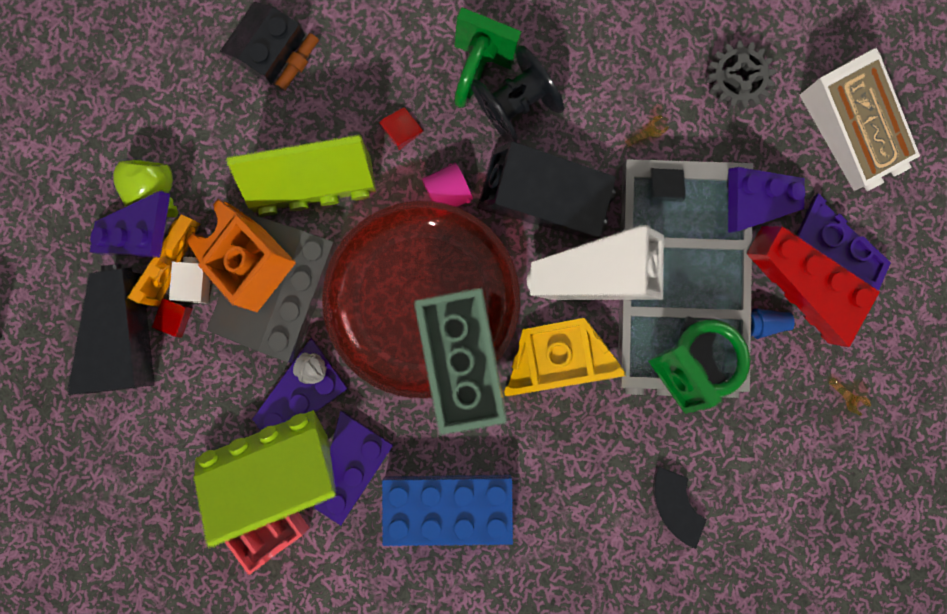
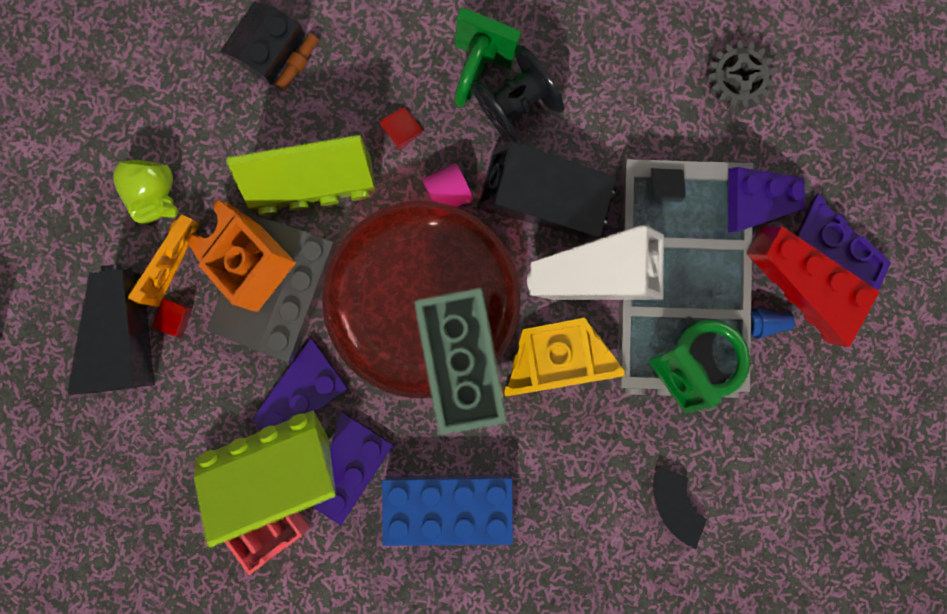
(133, 229): dark purple wing -> none
(189, 282): white brick -> none
(309, 368): light grey plate -> none
(651, 131): clear yellow hand -> none
(851, 400): clear yellow hand -> none
(862, 121): slope -> none

